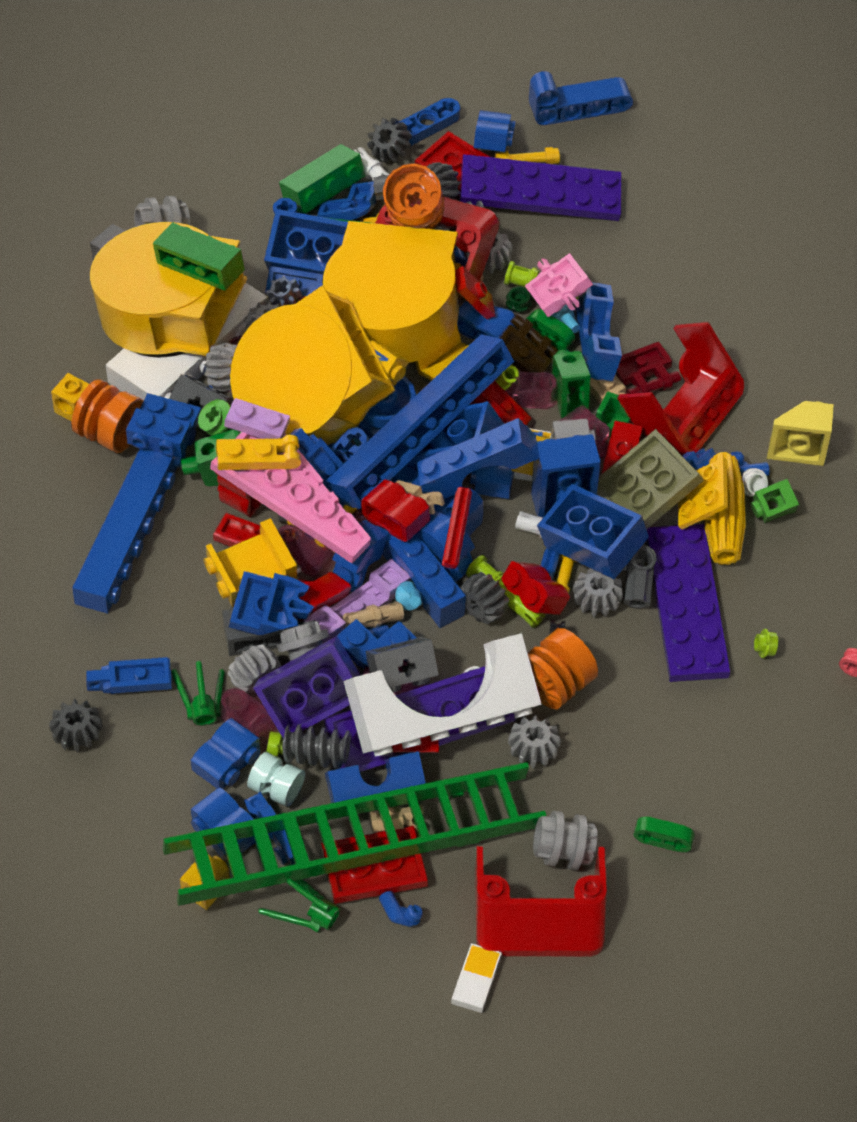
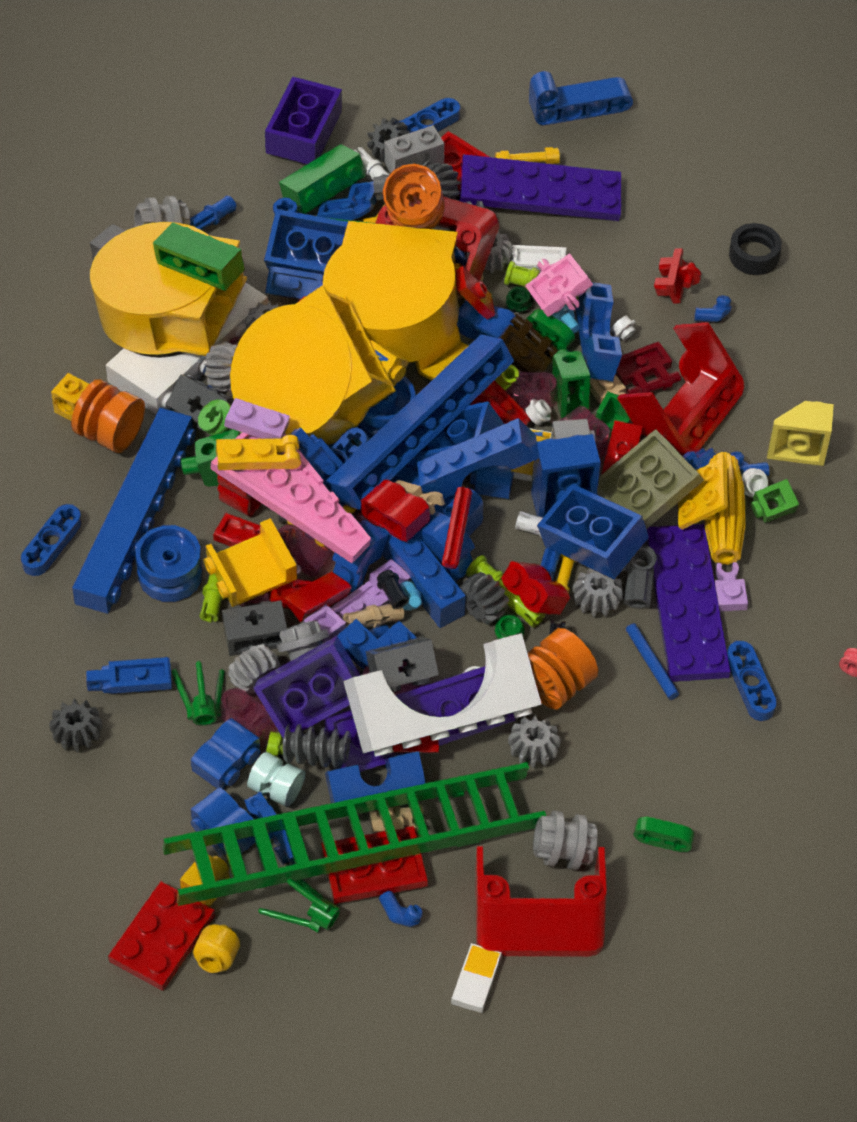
(51, 552): none -> blue beam
(160, 937): none -> red plate
(163, 425): blue plate -> none
(169, 563): none -> blue wheel
(211, 601): none -> lime pin
(213, 213): none -> blue axle
(216, 948): none -> yellow head
(269, 604): blue plate -> none
(284, 291): sand blue gear -> none
(303, 120): none -> dark purple brick
(393, 590): none -> black pin
(417, 147): none -> light grey brick
(494, 131): blue brick -> none
(508, 626): none -> green plate
(530, 255): none -> white tile
(538, 411): none -> white plate
(623, 328): none -> white plate
(652, 661): none -> blue bar
(679, 275): none -> red hips
(715, 313): none -> blue arm
(730, 590): none -> lavender plate
(747, 692): none -> blue beam
(755, 233): none -> black tyre
(766, 643): lime plate -> none

